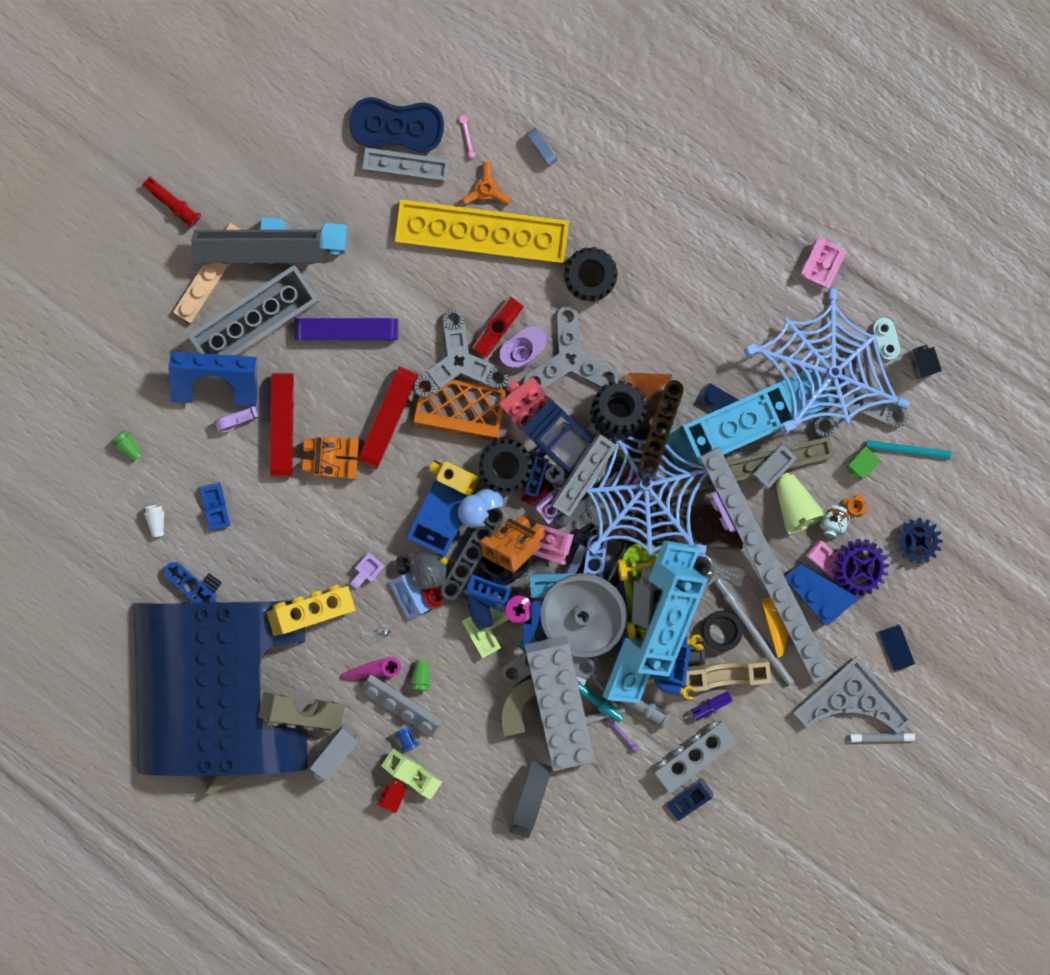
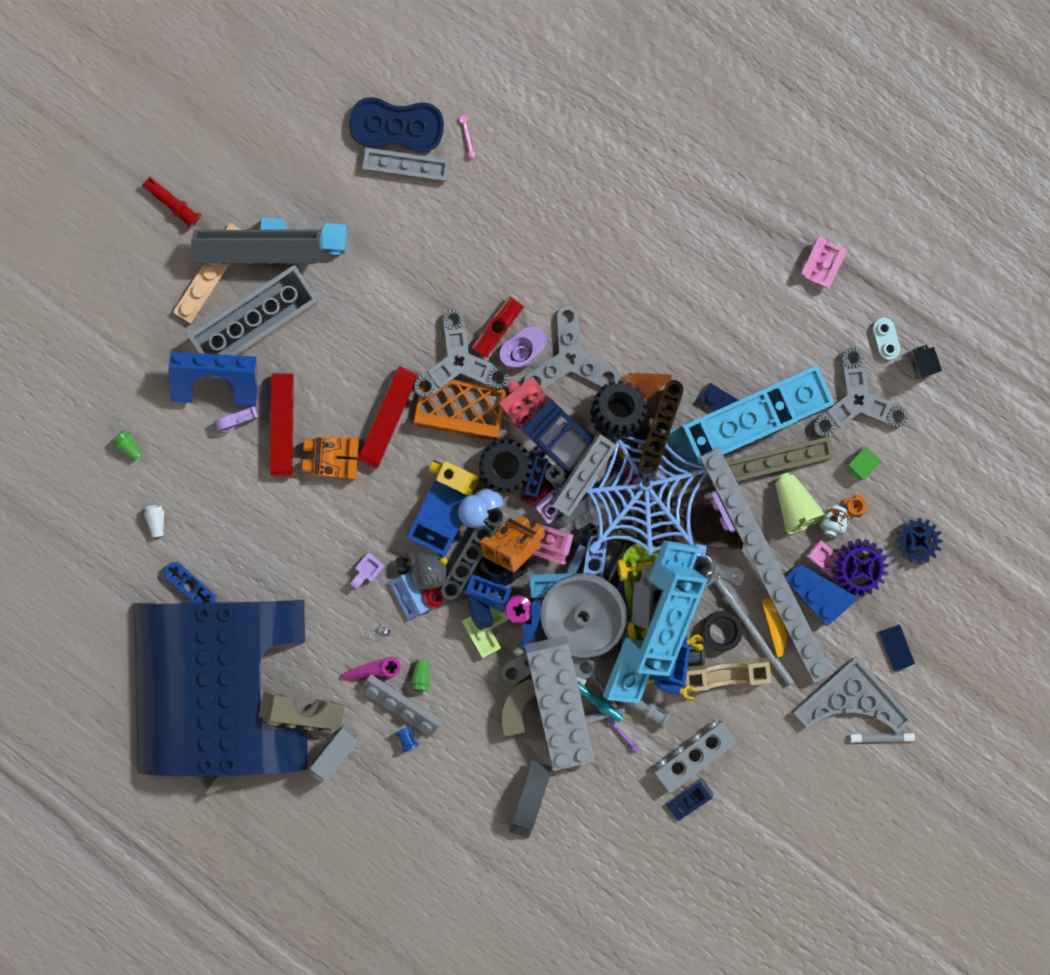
(212, 583): black sticker -> none
(215, 506): blue slope -> none
(340, 604): yellow brick -> none
(345, 328): dark purple beam -> none
(392, 795): red brick -> none
(411, 773): yellowish green brick -> none
(481, 231): yellow plate -> none
(486, 188): orange piece -> none
(542, 147): sand blue beam -> none
(609, 274): black tyre -> none
(712, 705): dark purple axle -> none
(774, 466): light grey tile -> none
(791, 425): light blue animal -> none
(915, 450): teal bar -> none

